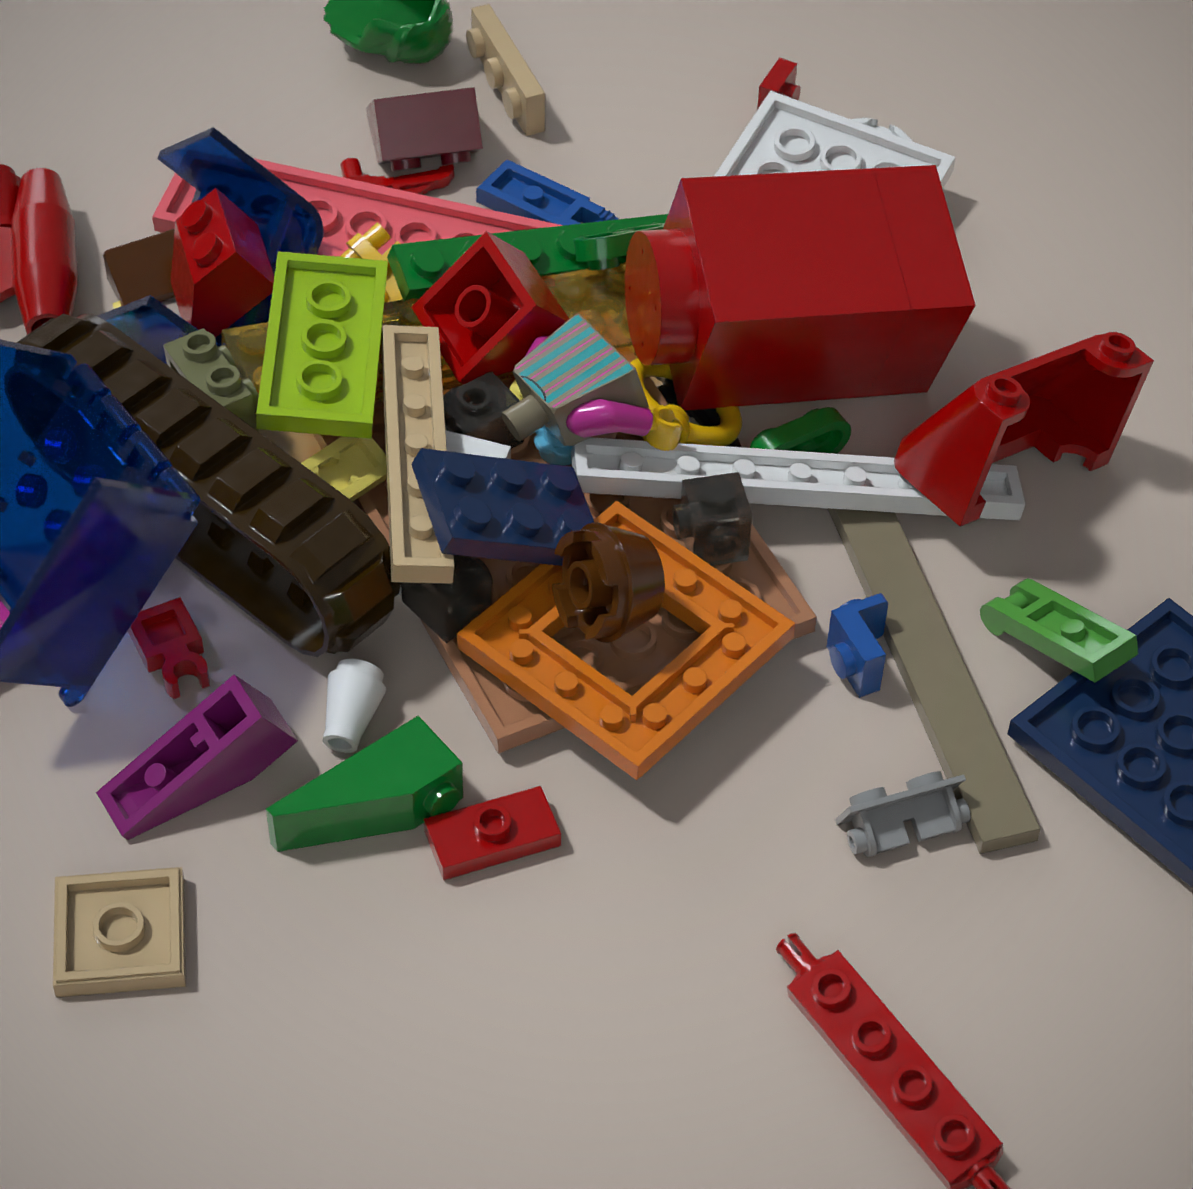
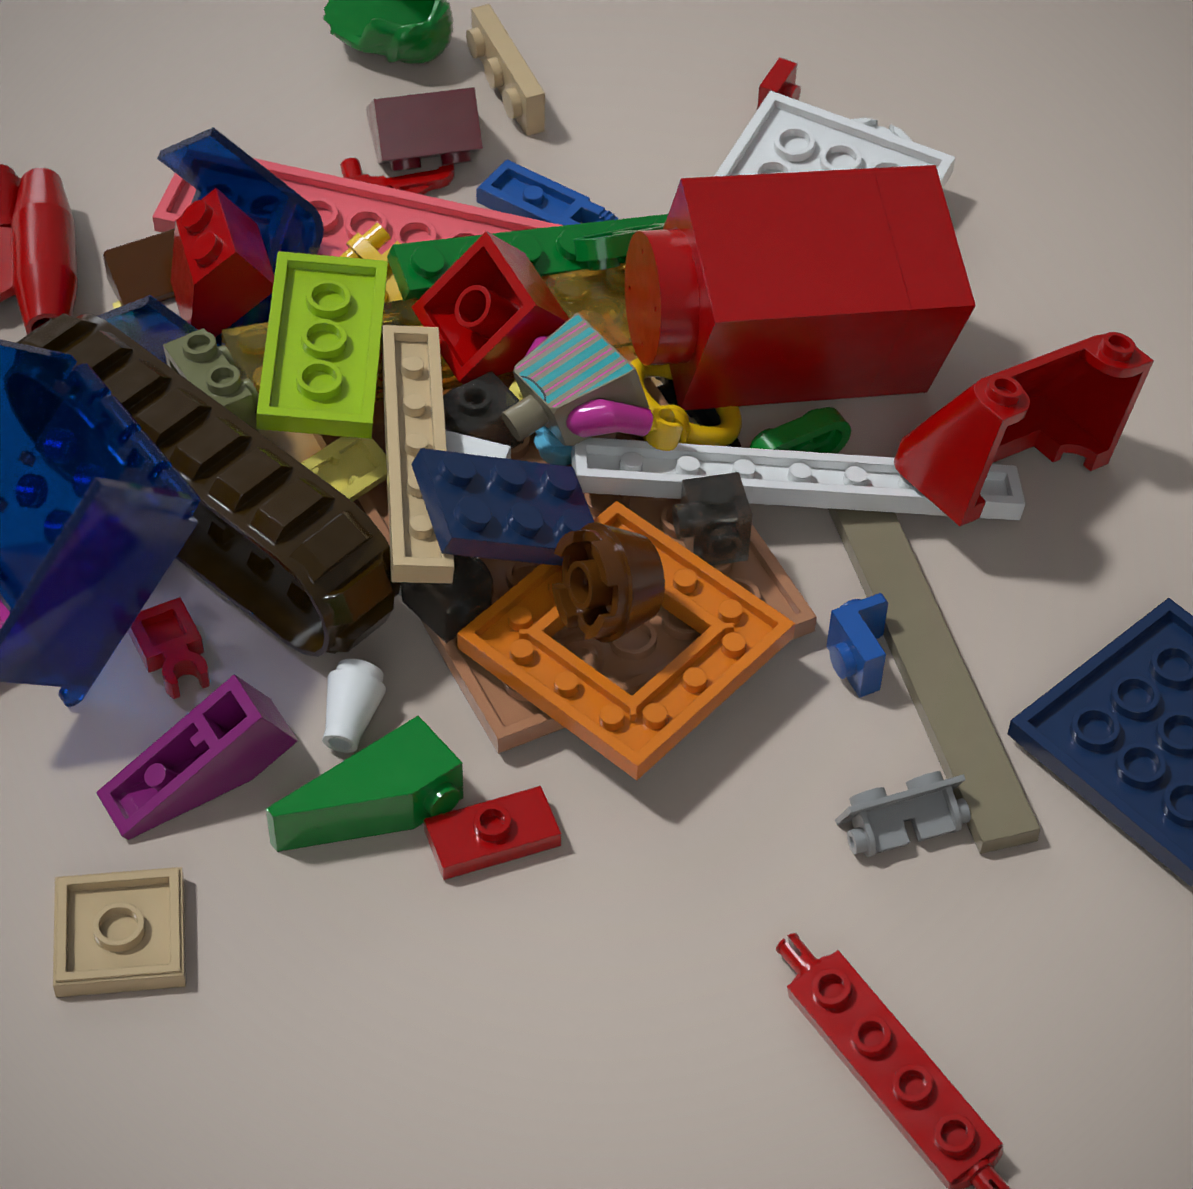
(1060, 629): bright green plate -> none

